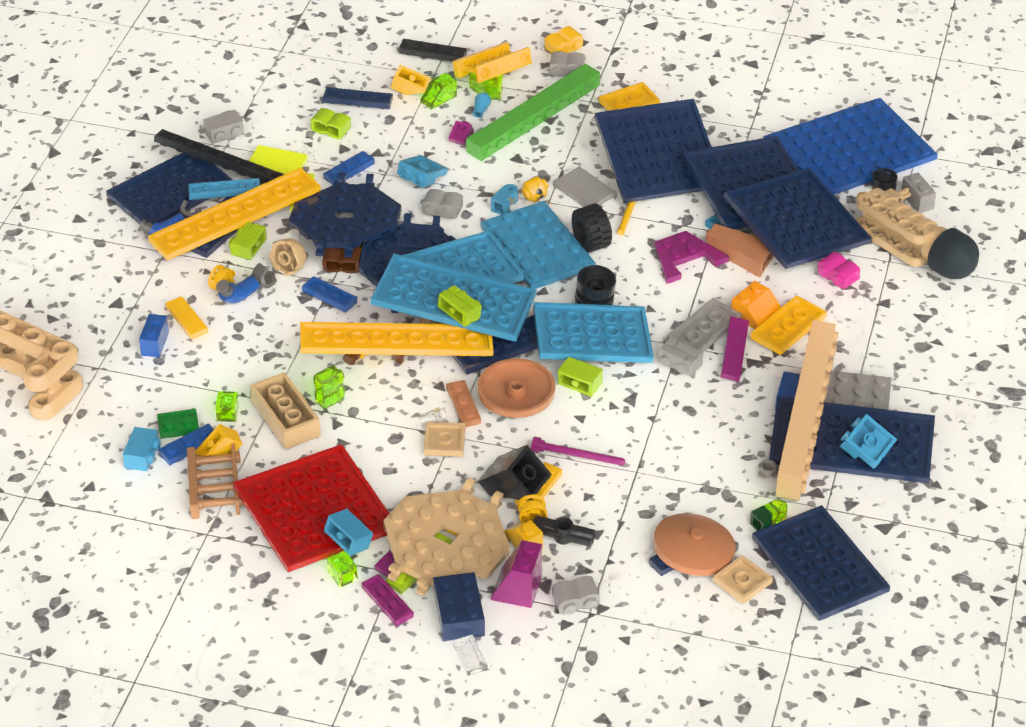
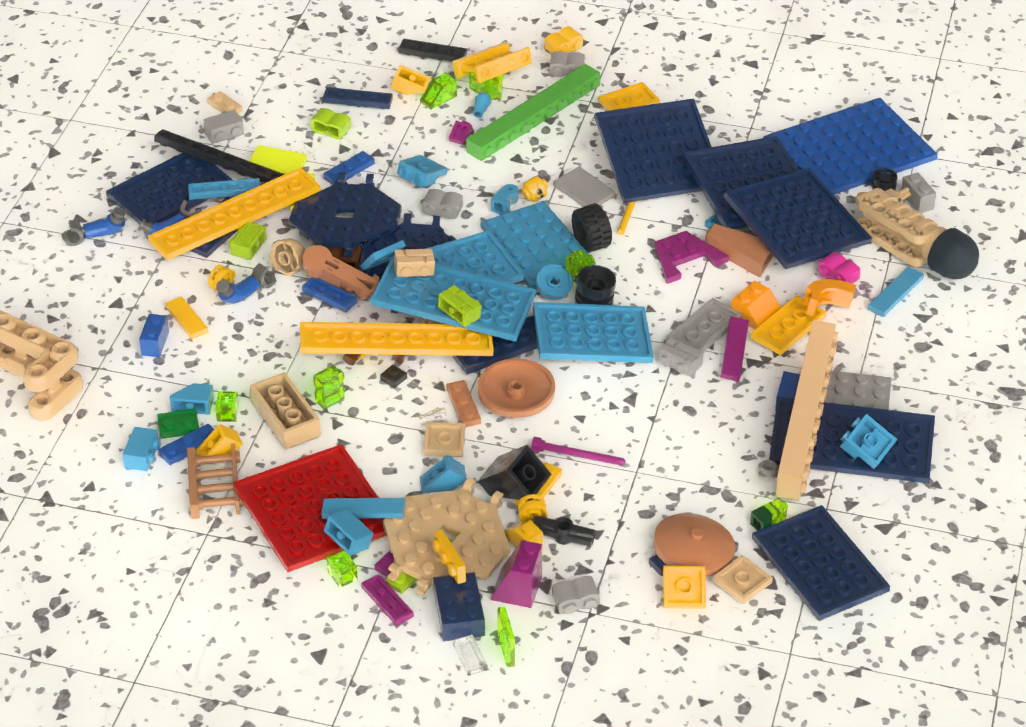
(106, 226): none -> piece
(193, 396): none -> dark azure slope
(223, 103): none -> tan plate
(320, 264): none -> nougat piece
(365, 507): none -> dark azure tile
(381, 256): none -> dark azure tile
(393, 376): none -> black plate
(414, 262): none -> tan brick
(443, 476): none -> dark azure slope
(449, 556): none -> yellow plate
(506, 636): none -> clear neon green tile
(551, 291): none -> dark azure plate
(576, 261): none -> clear neon green plate
(580, 376): lime brick -> none
(684, 587): none -> yellow tile
(828, 292): none -> light orange arch
(895, 291): none -> dark azure tile

